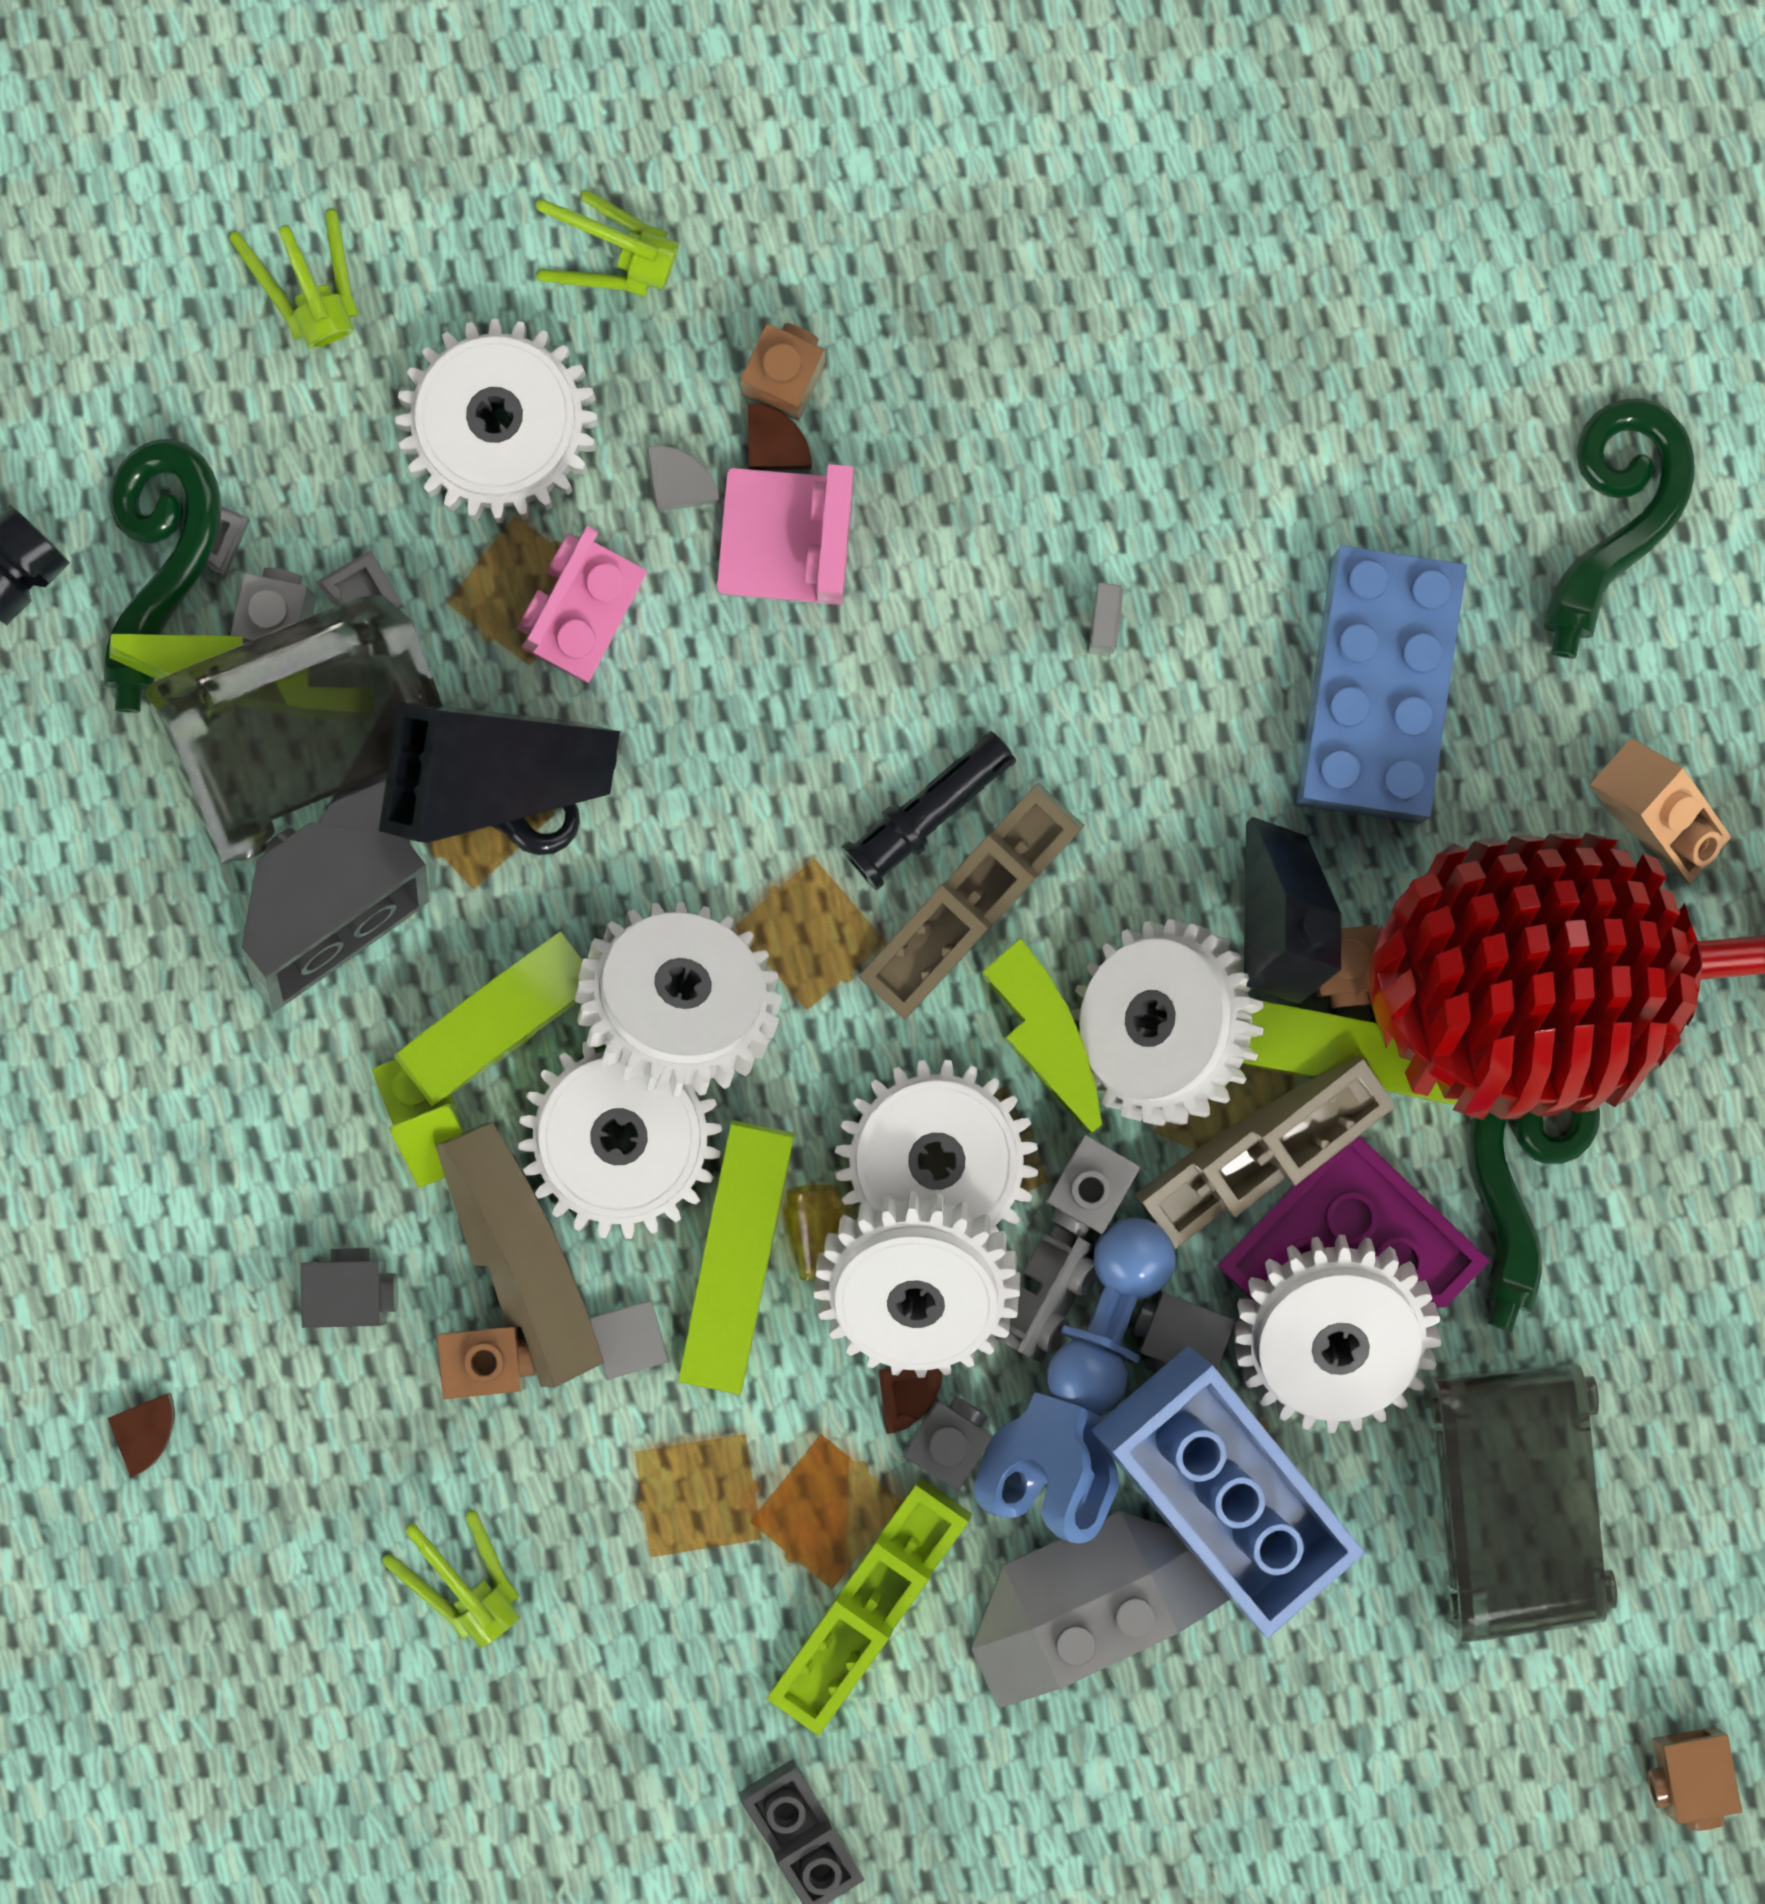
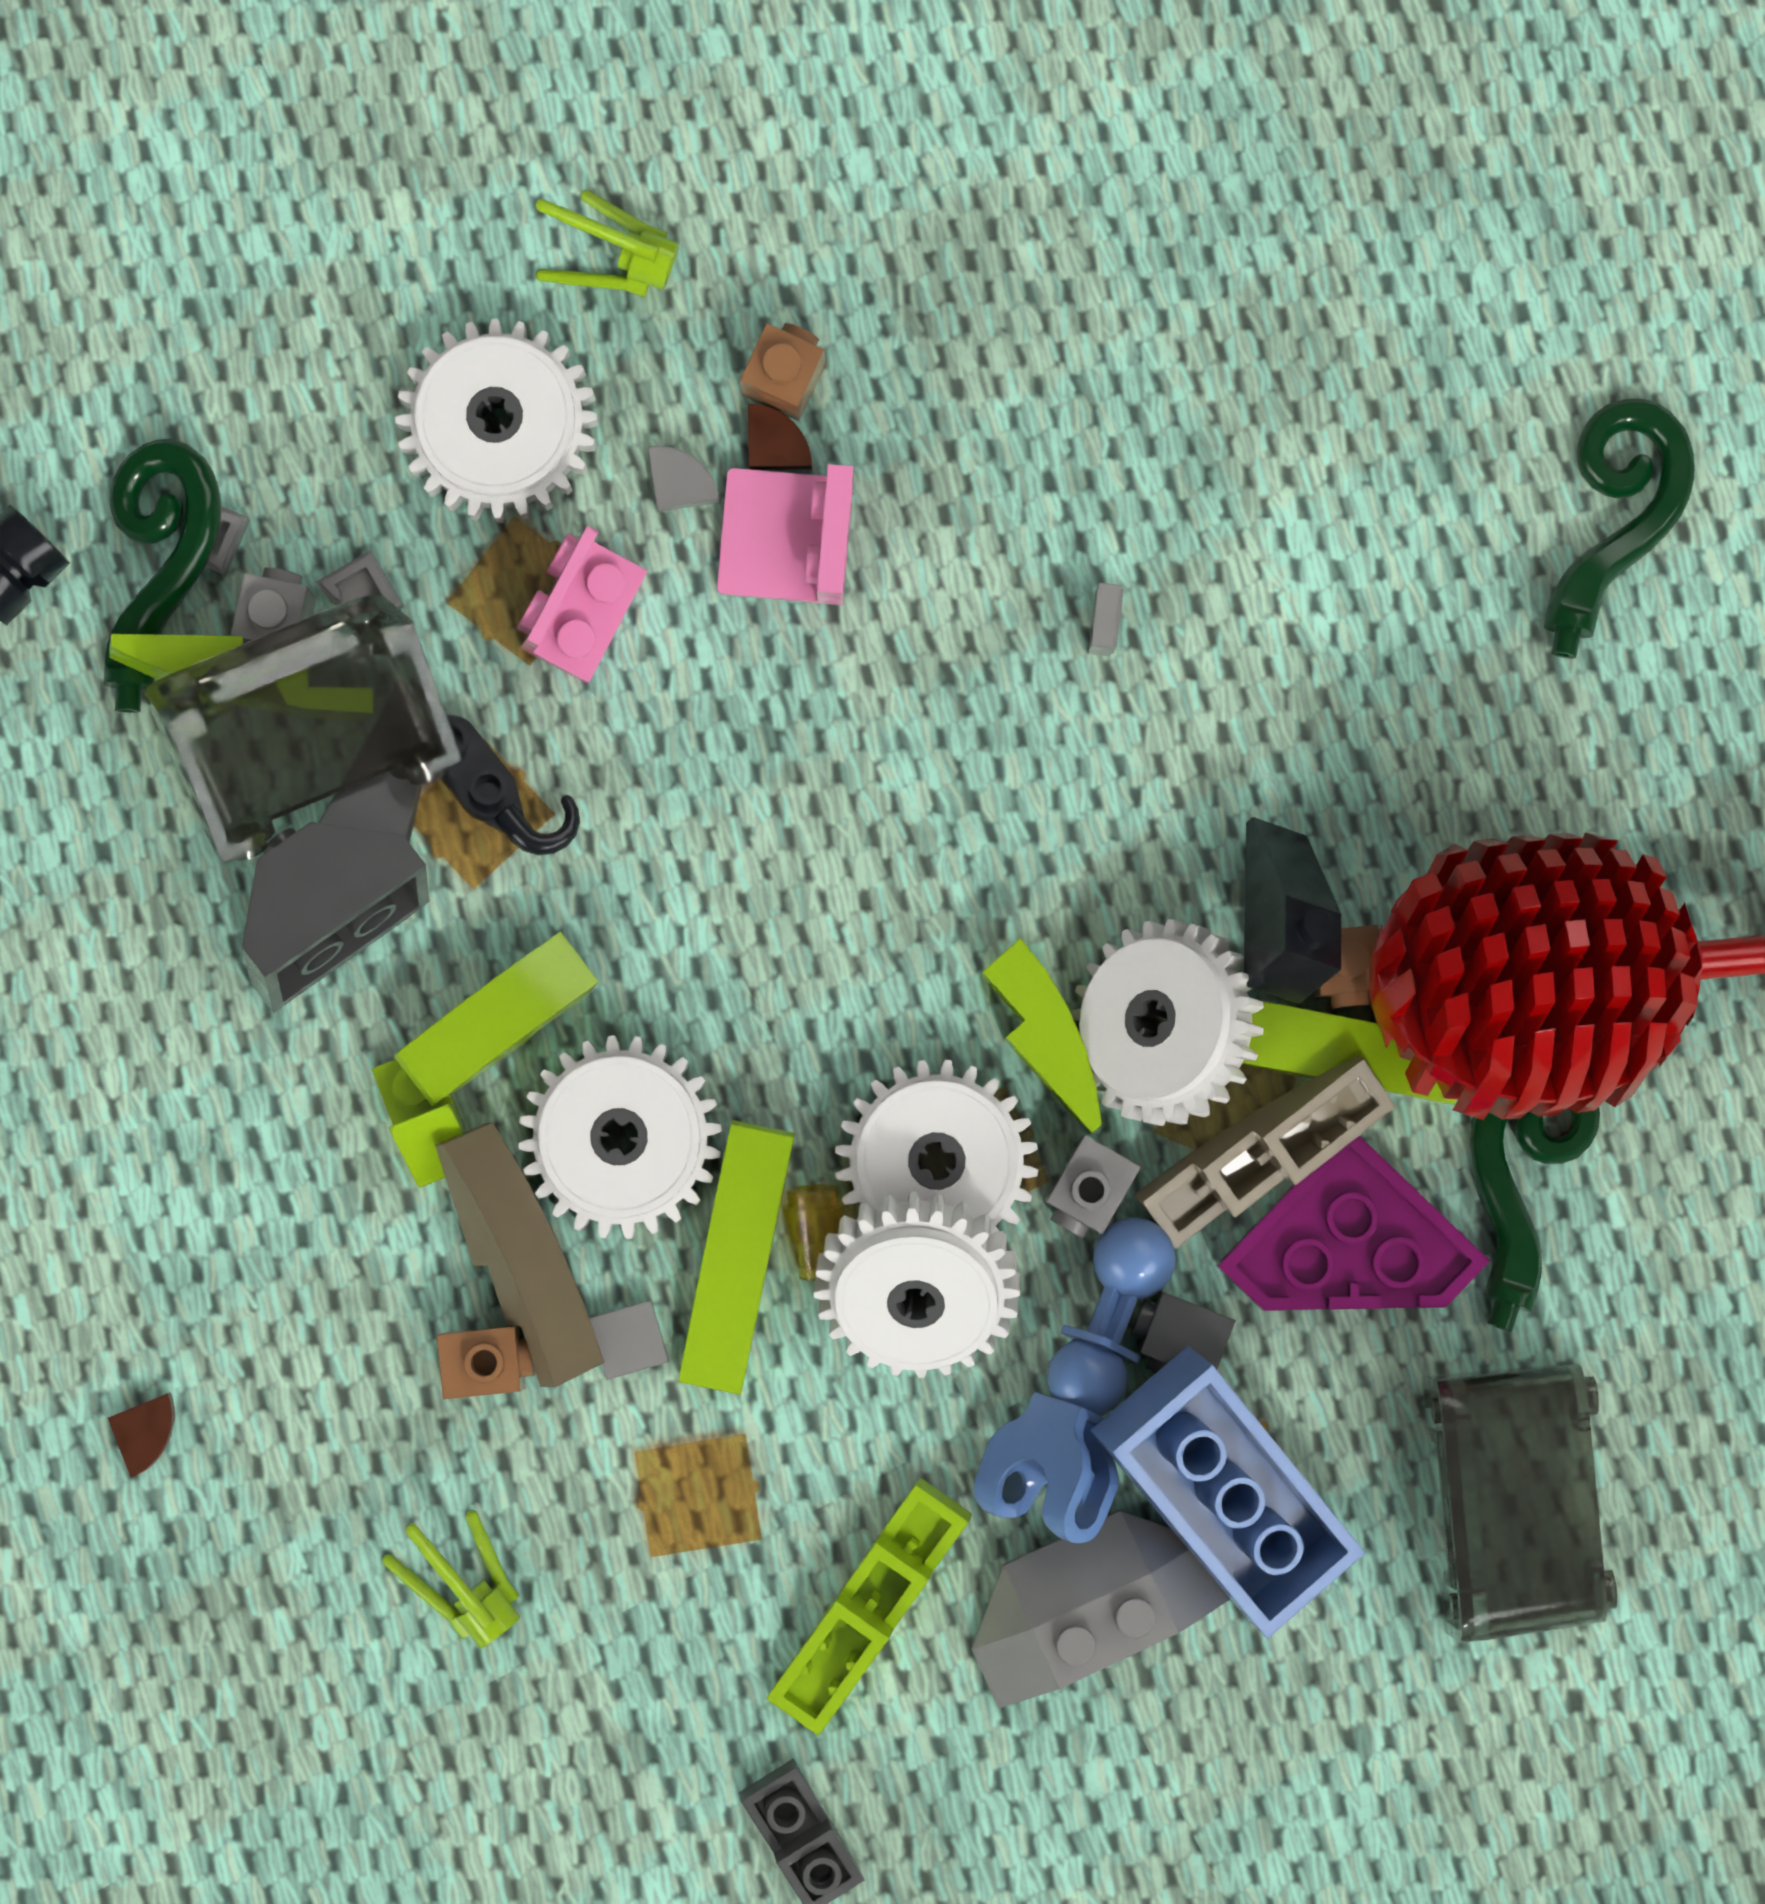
(320, 313): lime plant -> none
(347, 1290): dark grey brick -> none
(485, 768): black slope -> none
(632, 1006): white gear -> none
(811, 934): clear orange piece -> none
(826, 1511): clear orange piece -> none
(906, 827): black pin -> none
(907, 1396): copper tile -> none
(949, 1441): dark grey brick -> none
(971, 901): dark tan slope -> none
(1066, 1271): light grey hinge -> none
(1329, 1290): white gear -> none
(1381, 684): medium blue brick -> none
(1661, 808): light nougat slope -> none
(1695, 1778): medium nougat brick -> none

